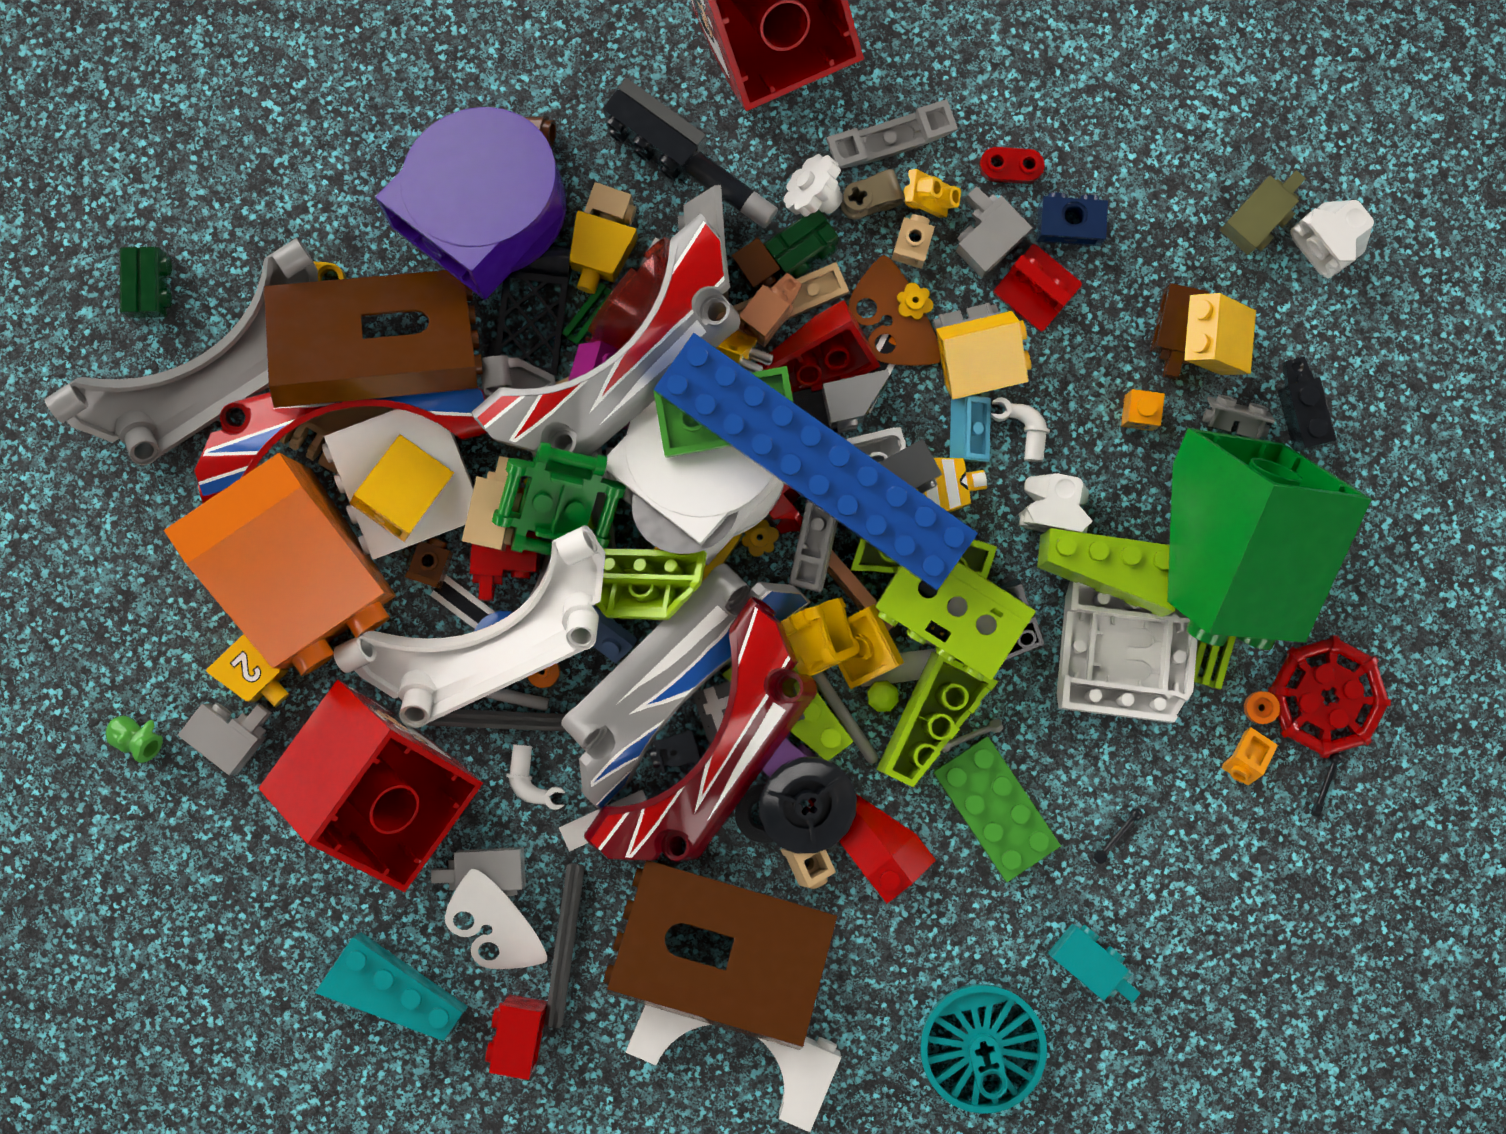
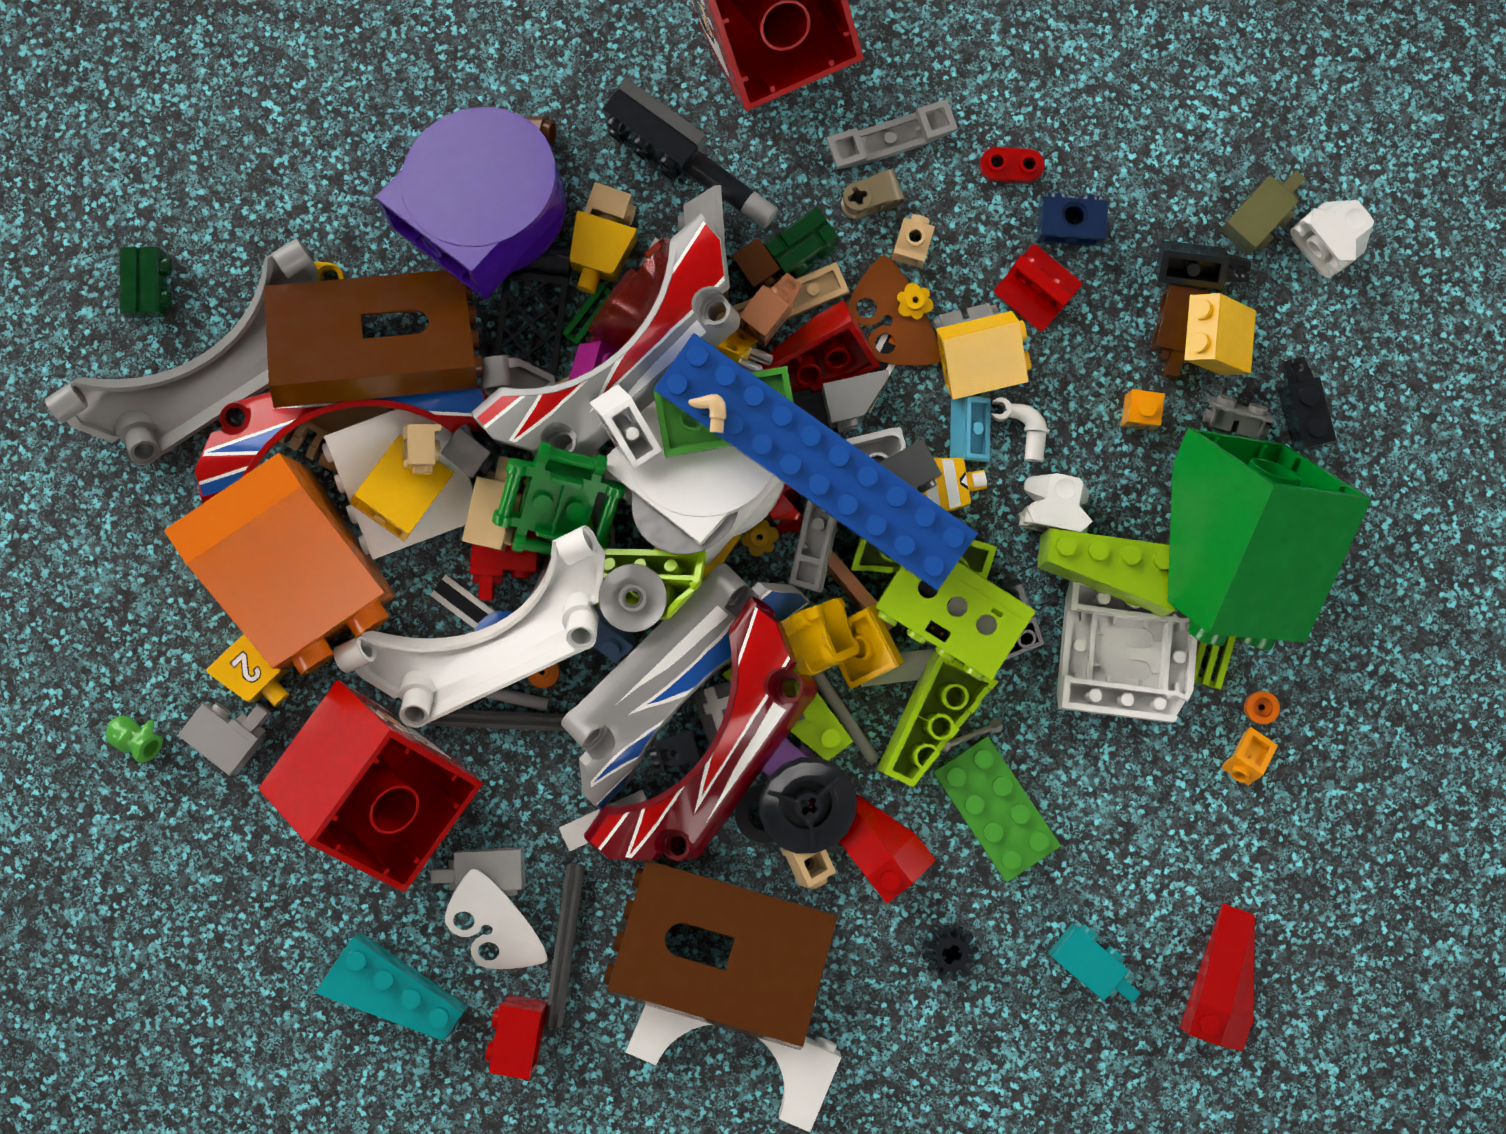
(420, 447): none -> tan brick
(437, 572): reddish brown brick -> none
(471, 450): none -> black brick
(521, 780): white piece -> none
(625, 426): none -> white brick
(650, 603): none -> light grey dish
(717, 410): none -> tan animal
(814, 187): white plant -> none
(882, 696): lime tile -> none
(930, 194): yellow hips -> none
(955, 962): none -> black gear
(993, 1062): teal piece -> none
(996, 232): light grey hinge -> none
(1100, 856): black hinge -> none
(1199, 265): none -> black hinge
(1223, 991): none -> red wedge
(1335, 759): black hinge -> none
(1348, 694): red plate -> none

